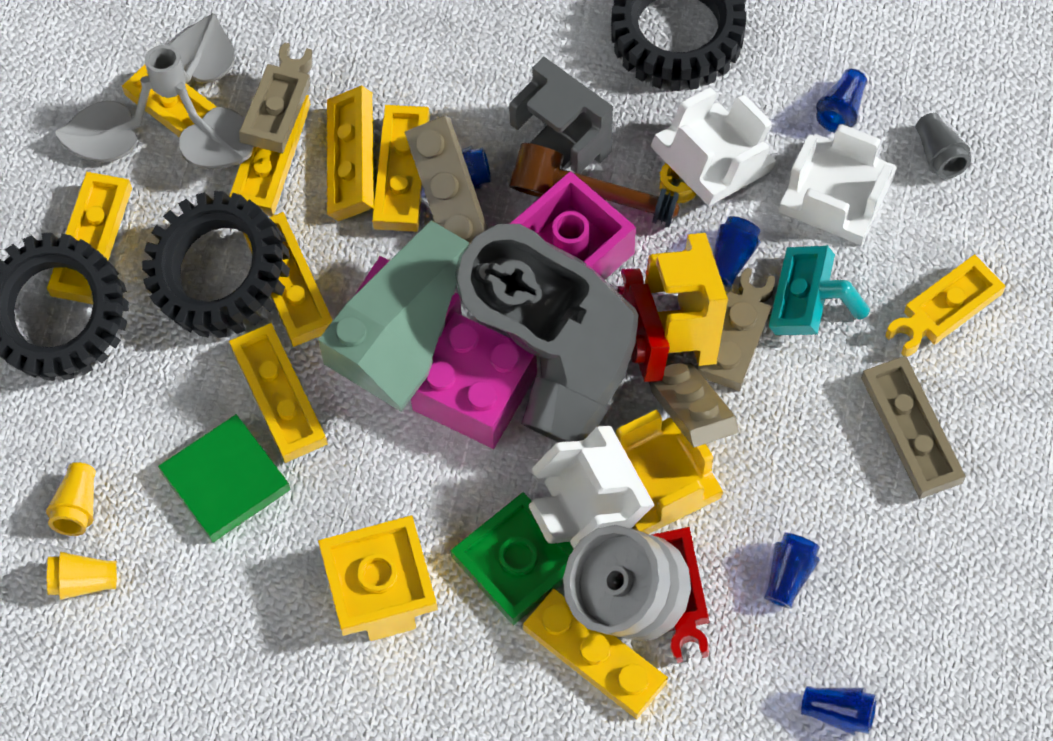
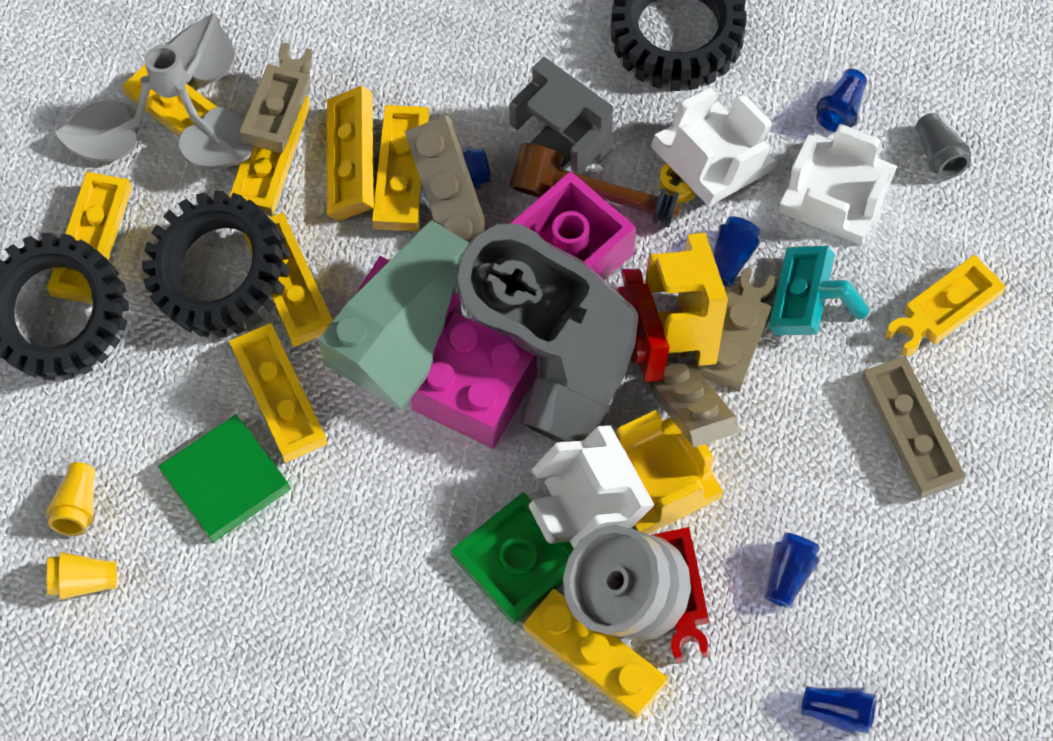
(378, 578): yellow panel -> none

